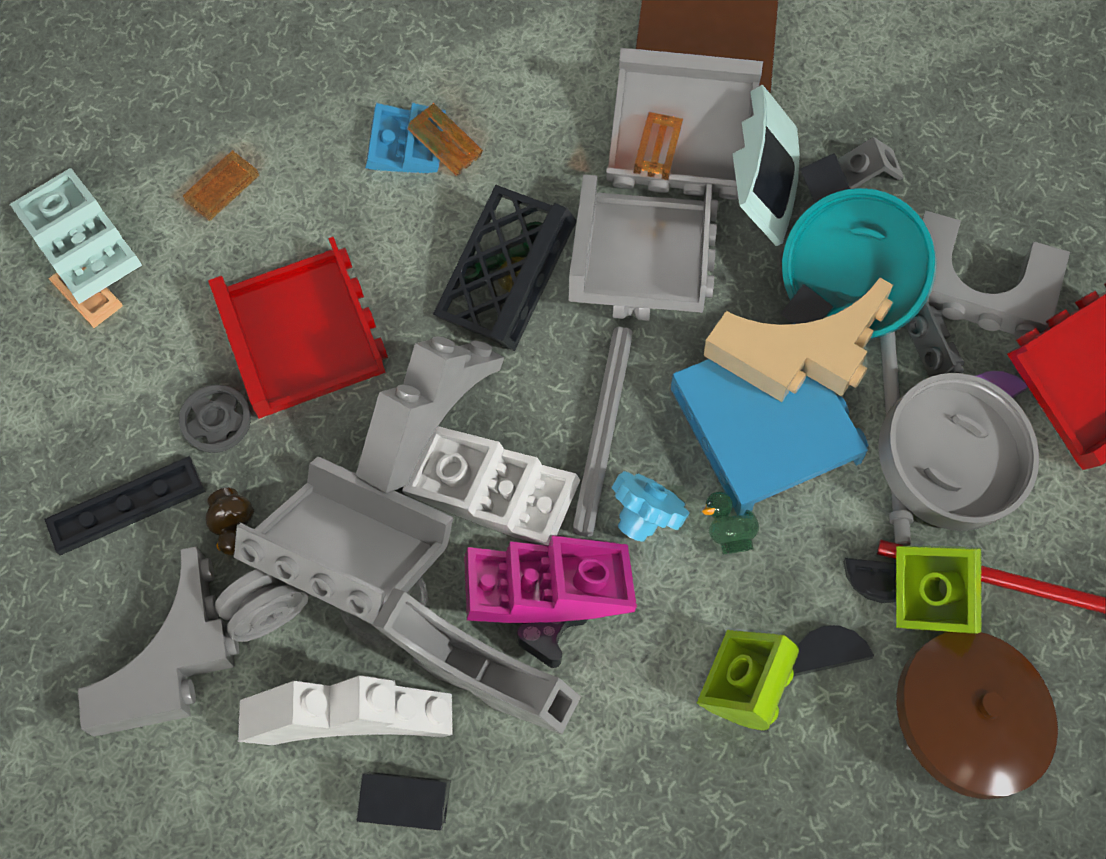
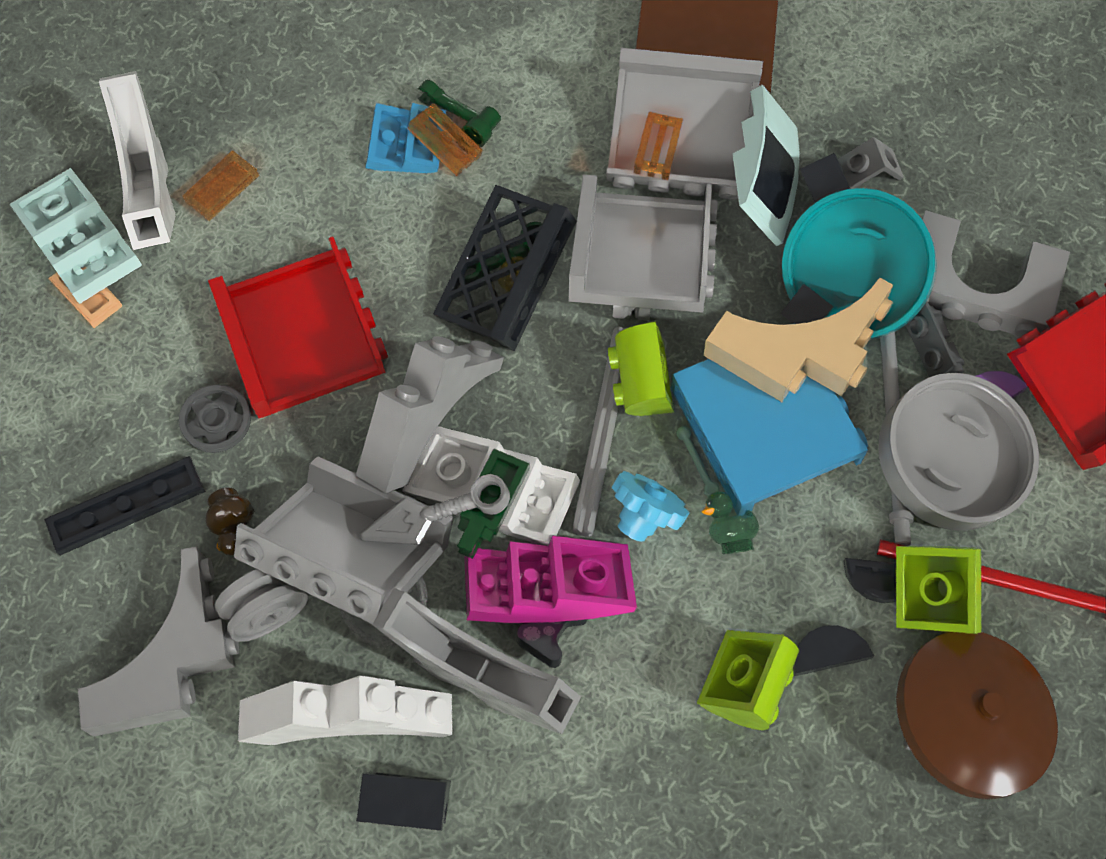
(142, 164): none -> white arch
(411, 519): none -> light grey piece
(478, 125): none -> dark green brick
(483, 526): none -> dark green hinge
(642, 371): none -> lime brick
(684, 433): none -> sand green hinge

